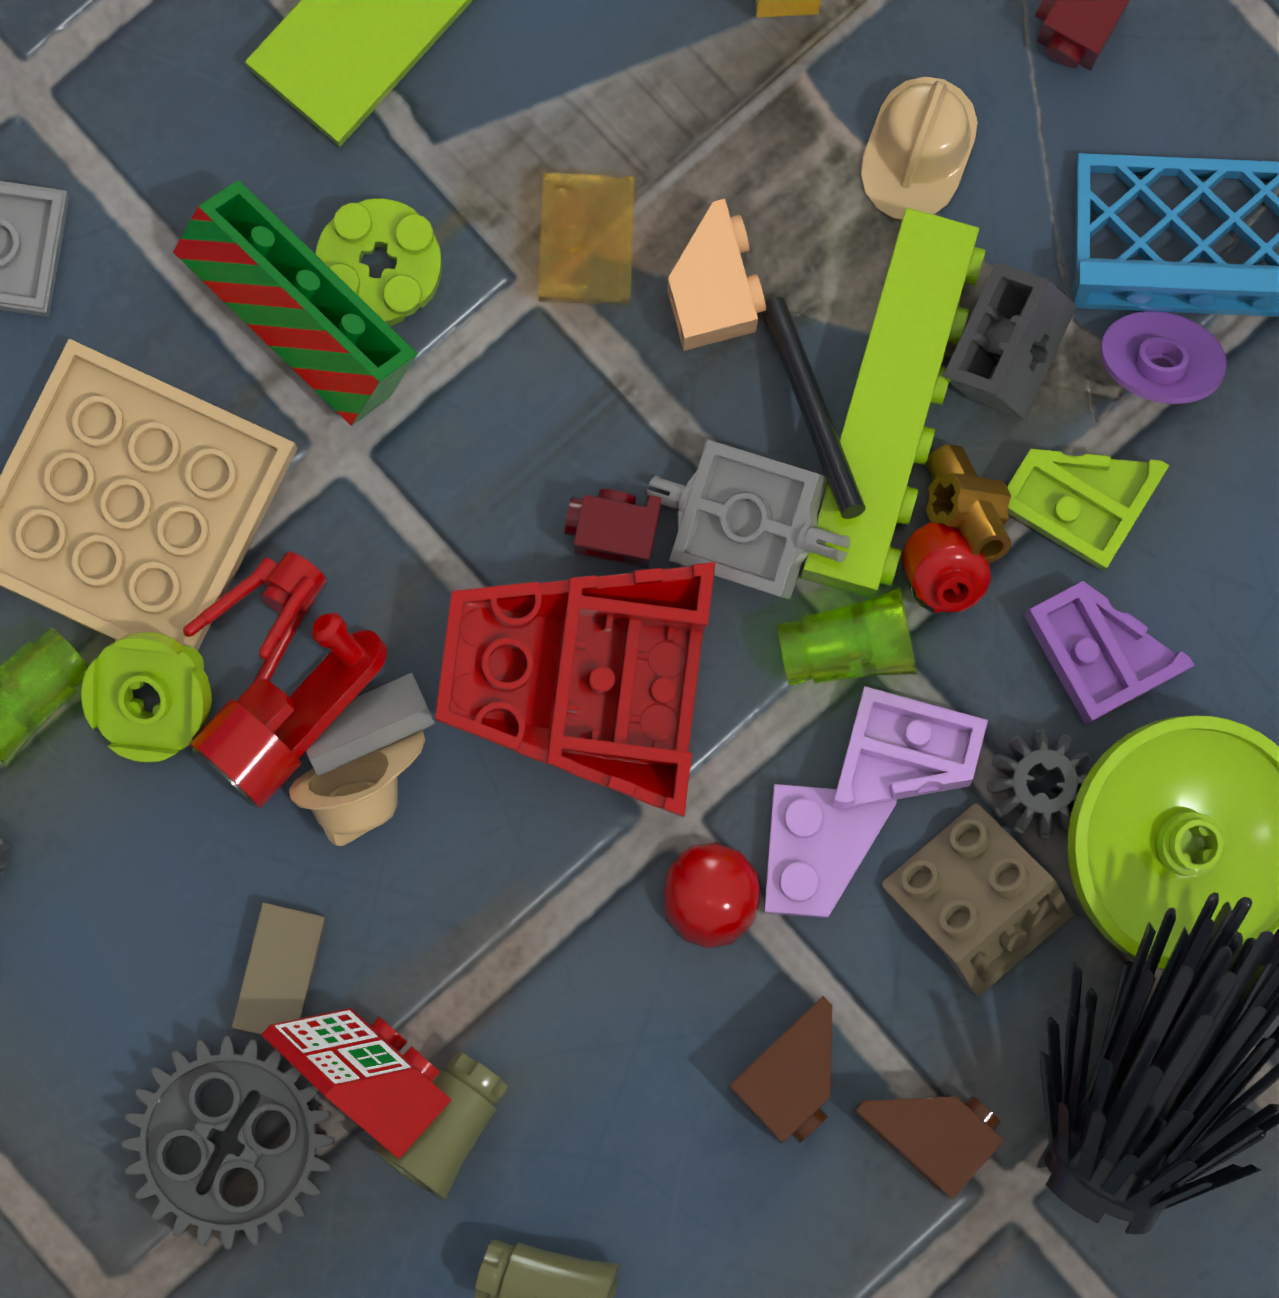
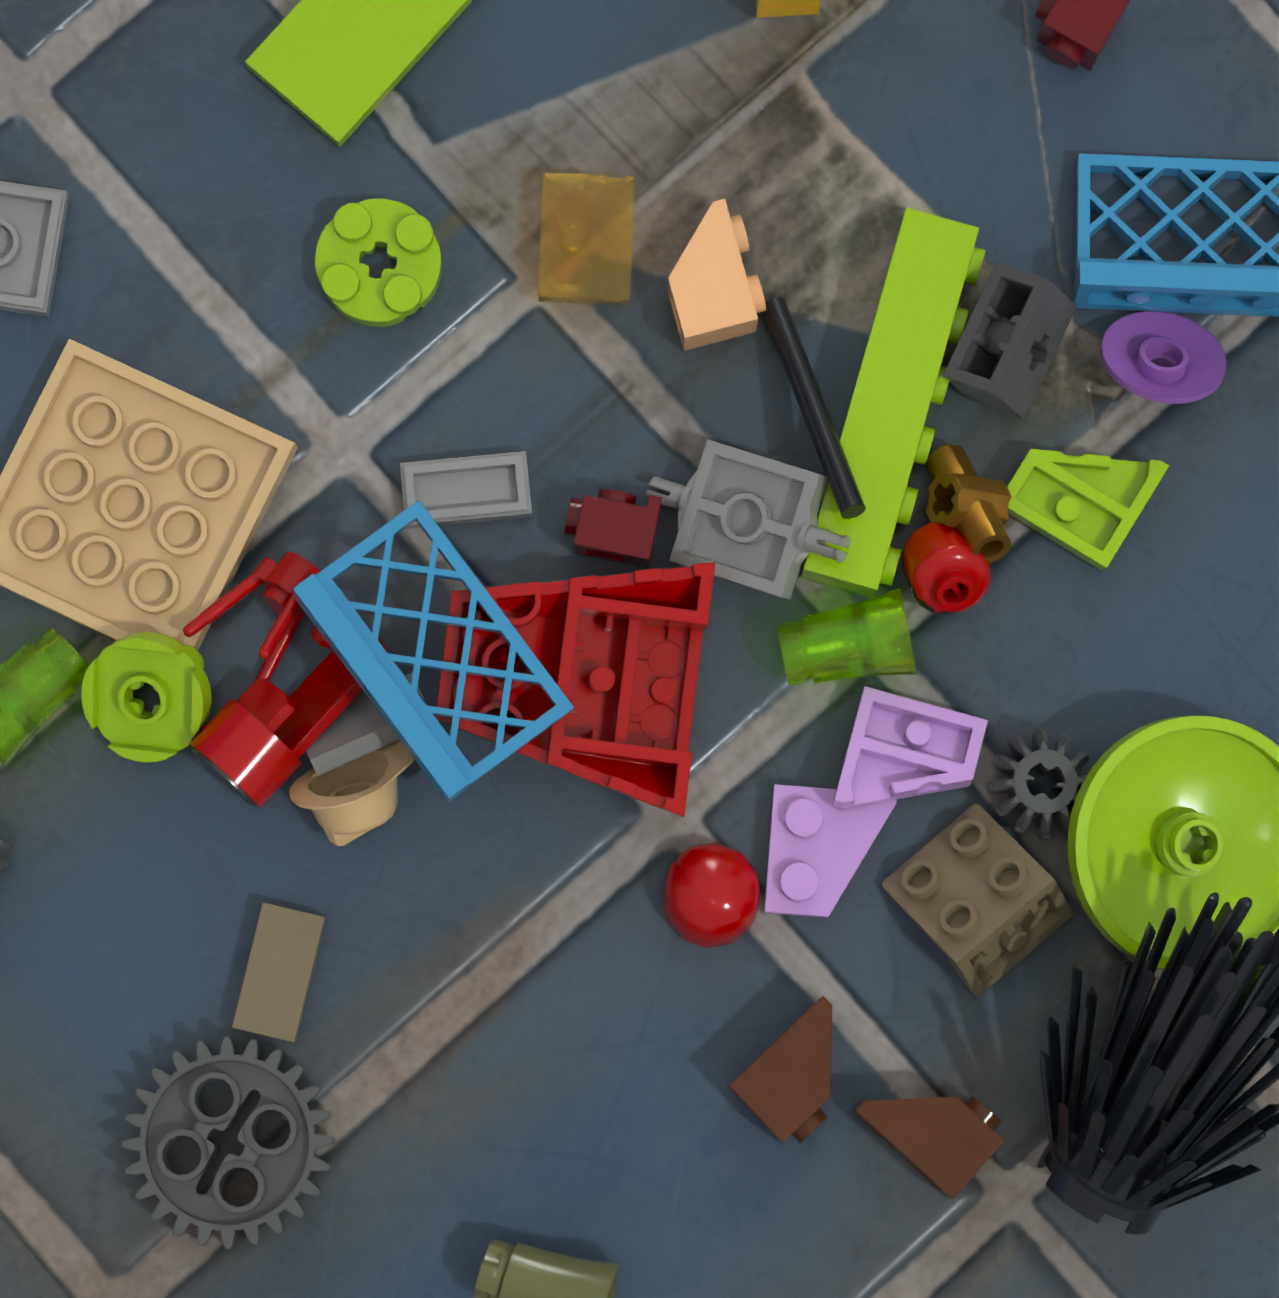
(294, 302): green brick -> none
(364, 1073): red slope -> none
(387, 685): none -> dark azure fence
(446, 1143): olive plant -> none
(469, 488): none -> light grey tile
(918, 147): tan piece -> none
(1100, 652): medium lavender wing -> none

